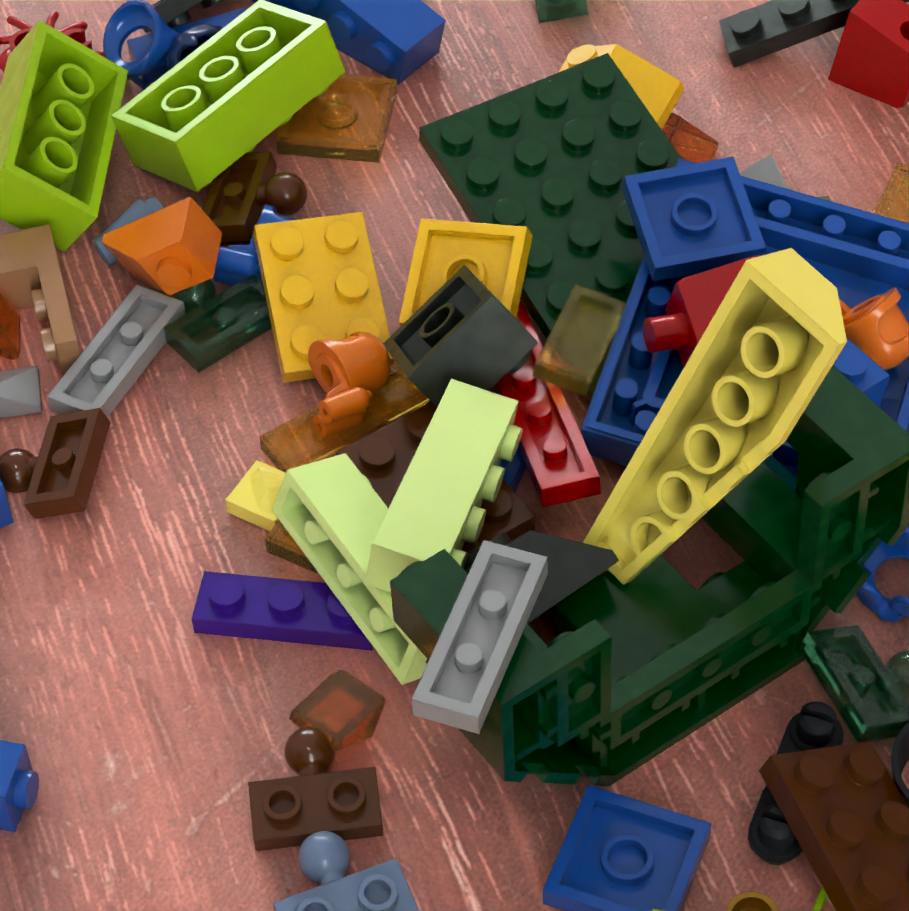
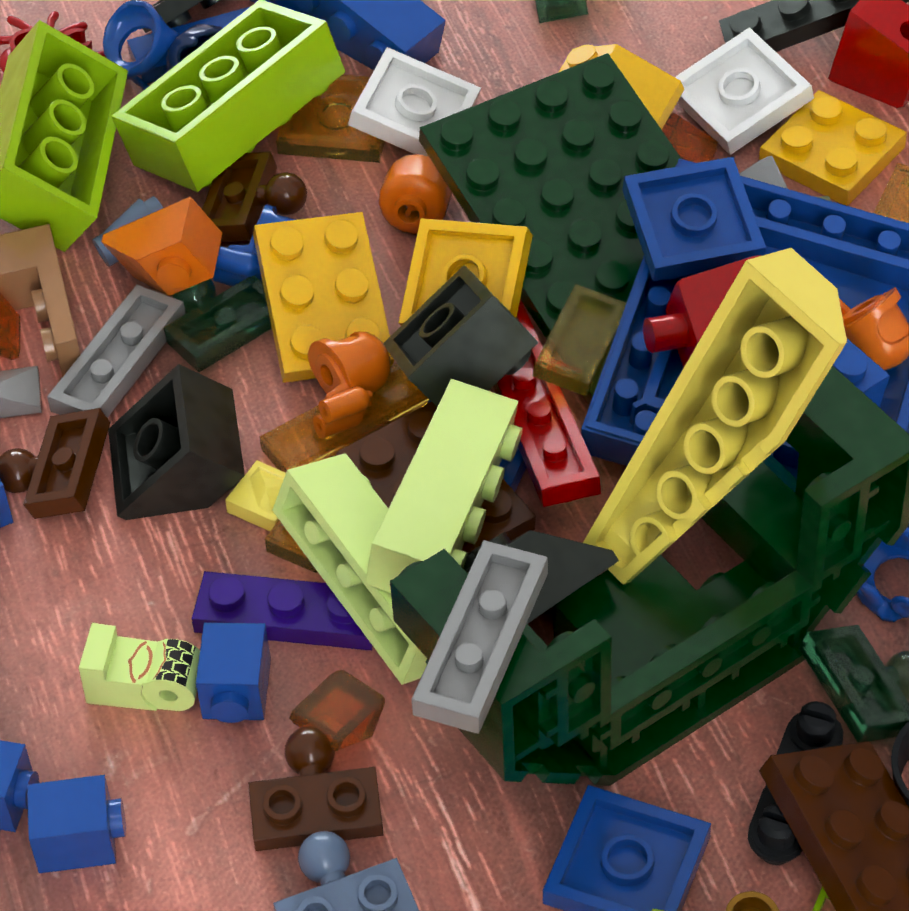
(74, 823): none -> blue brick
(138, 671): none -> yellowish green leg
(176, 447): none -> pearl dark grey slope
(233, 671): none -> blue brick
(407, 96): none -> white plate
(413, 190): none -> orange head
(742, 90): none -> white plate
(833, 147): none -> yellow plate

